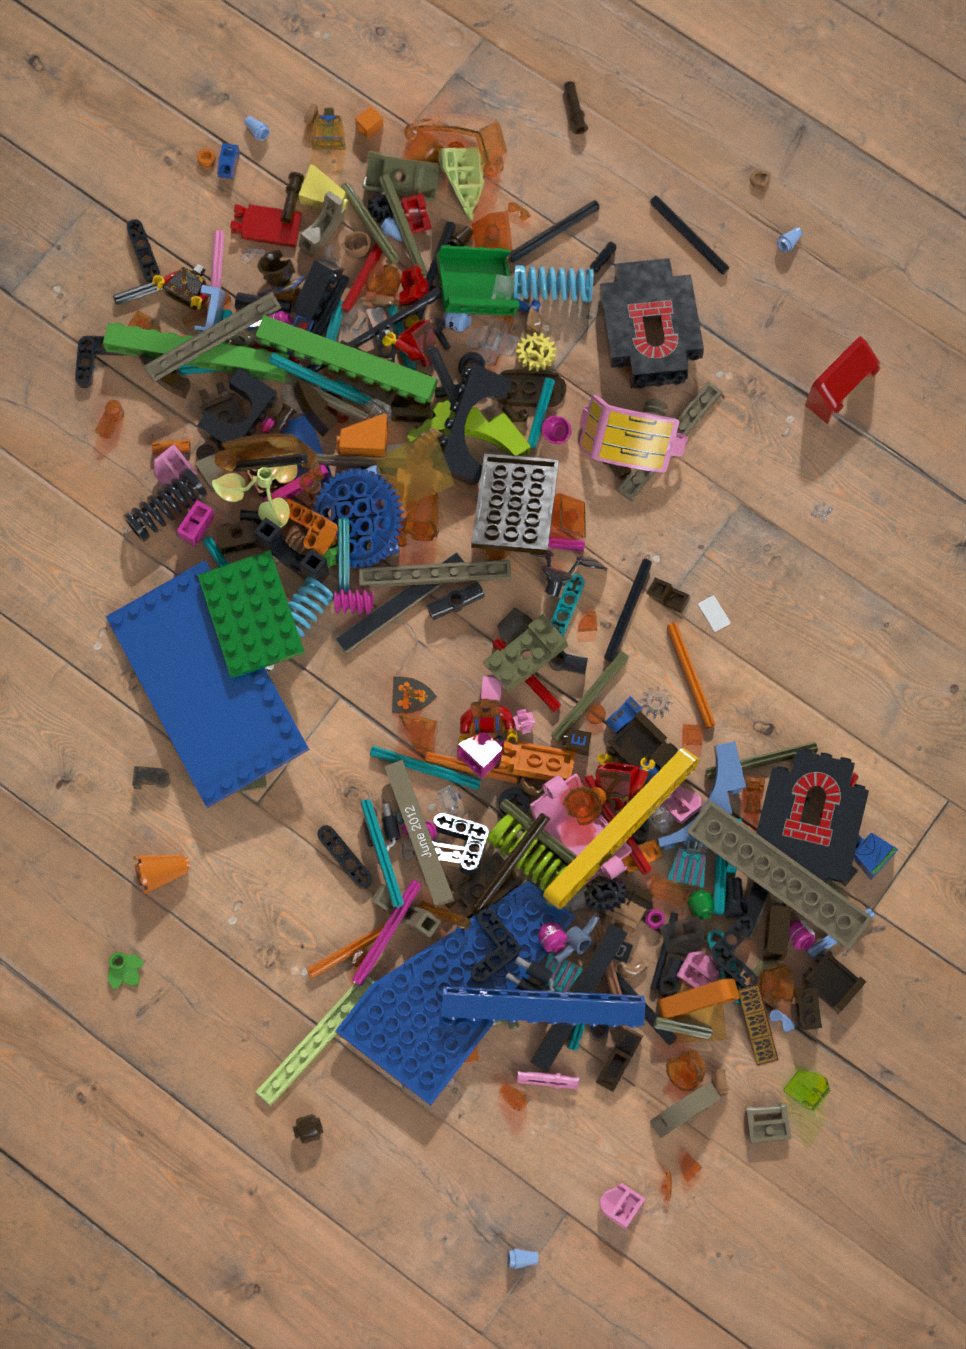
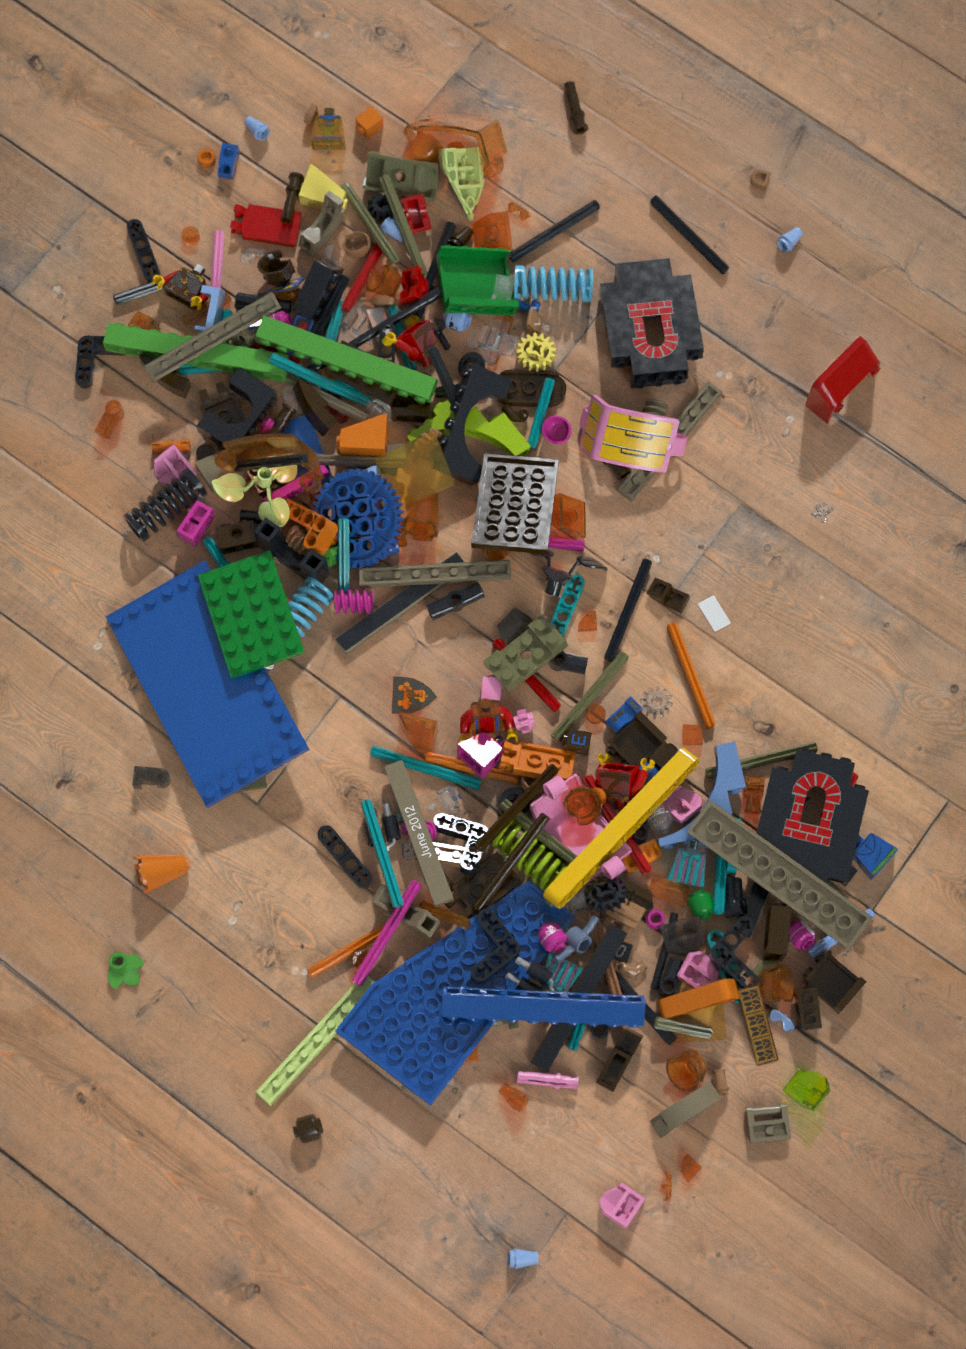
(190, 235): none -> clear orange tile
(516, 808): none -> dark brown axle
(603, 256): black axle -> none

